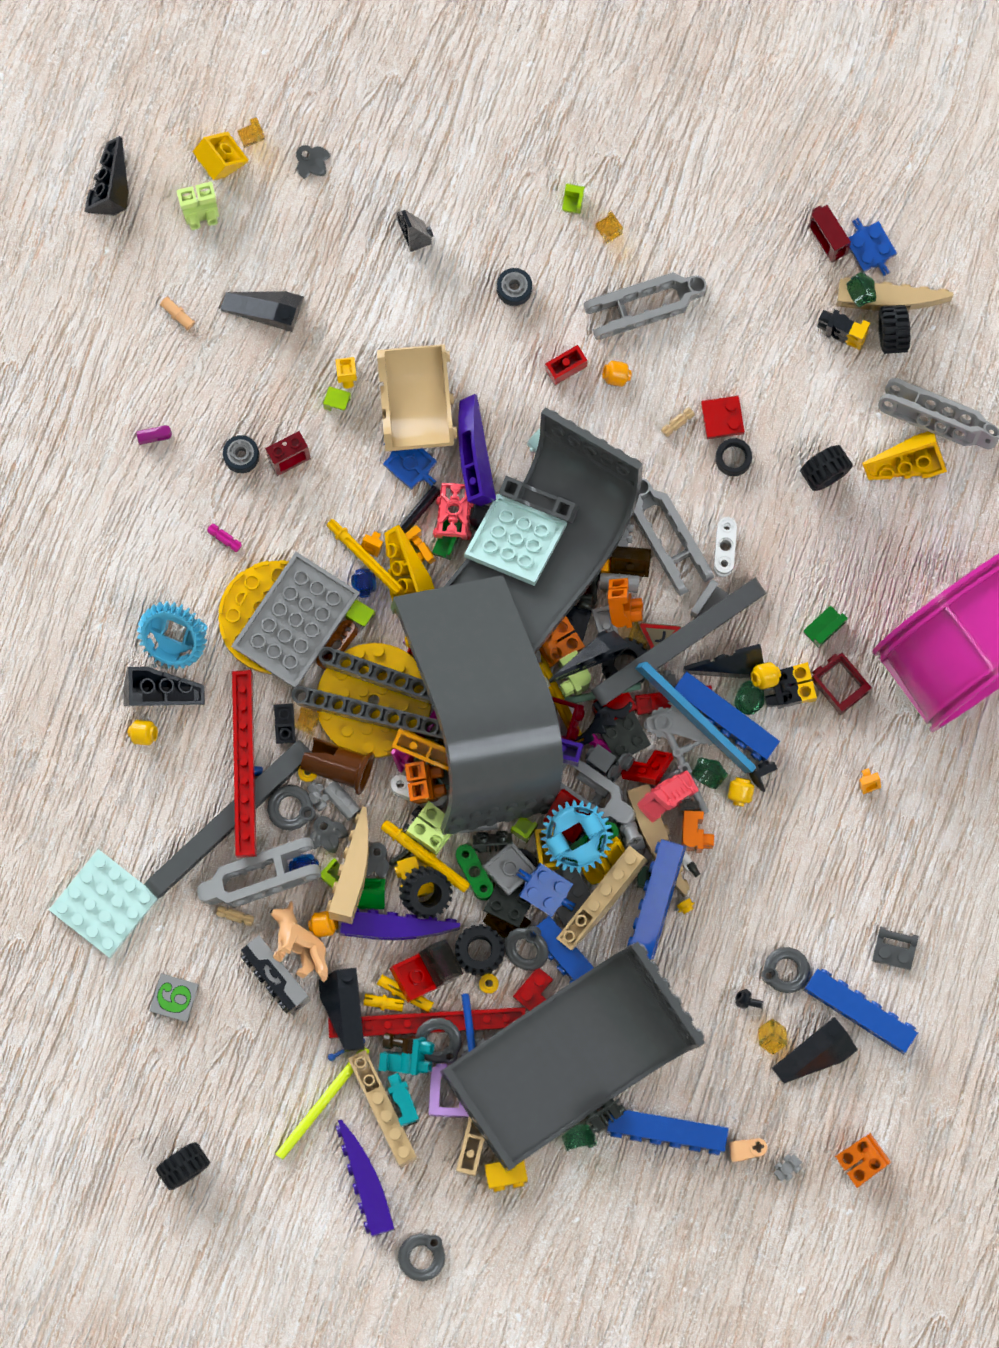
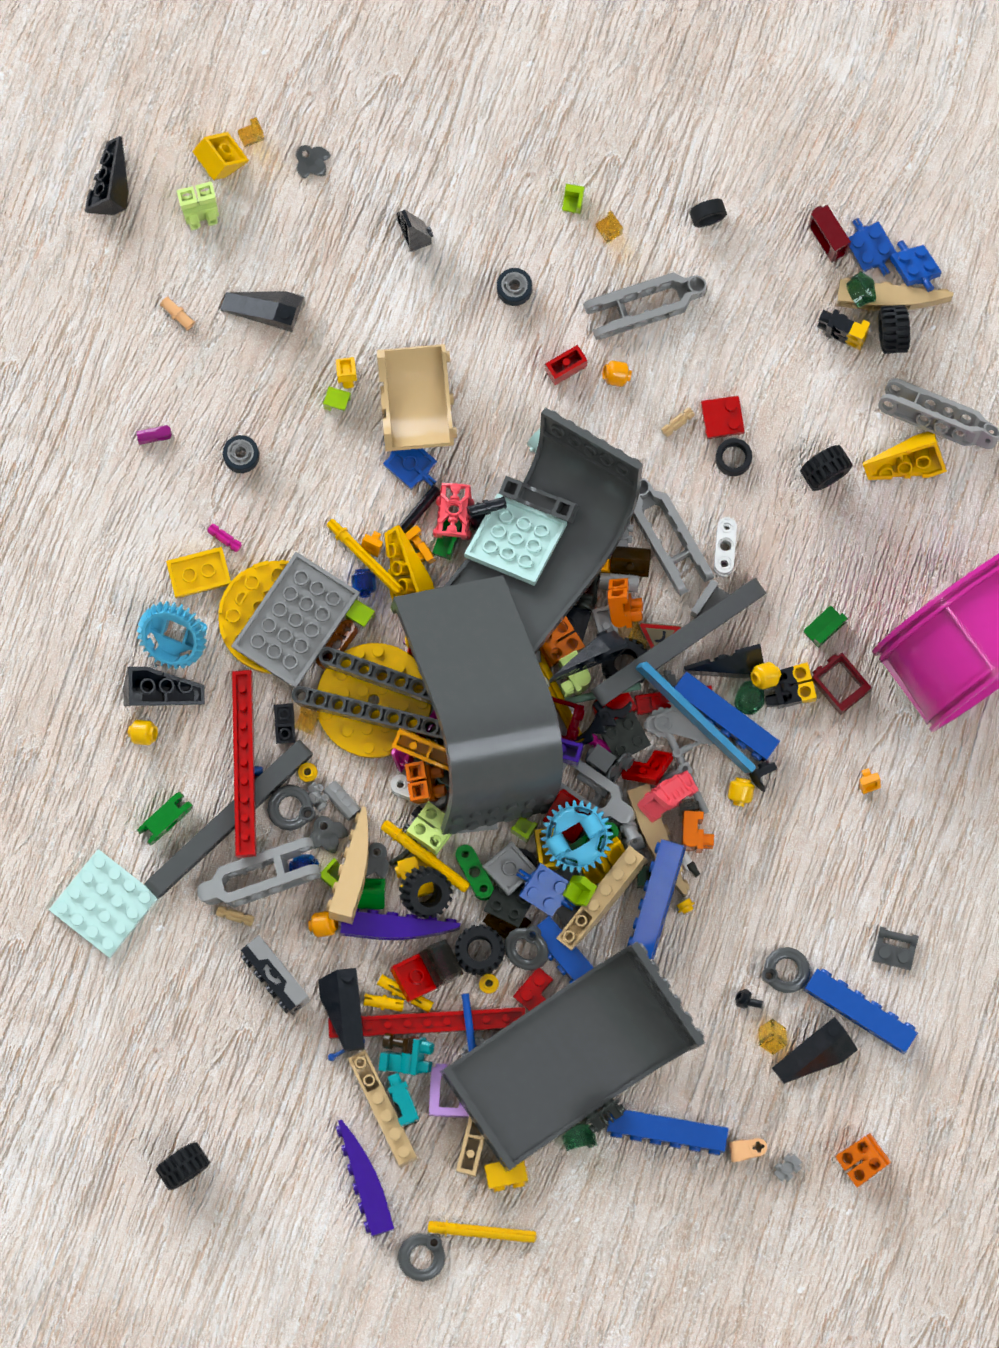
(165, 818): none -> green piece
(174, 997): light grey tile -> none
(198, 572): none -> yellow plate
(287, 457): dark red window -> none
(300, 941): light nougat animal -> none
(316, 1110): neon yellow piece -> none
(338, 764): reddish brown piece -> none
(454, 1034): dark grey piece -> none
(474, 453): dark purple slope -> none
(481, 1231): none -> yellow axle
(483, 839): pearl dark grey hinge -> none
(486, 507): none -> black pin
(579, 890): none -> lime panel
(708, 213): none -> black tyre
(709, 772): clear green hair -> none
(915, 265): none -> blue plate

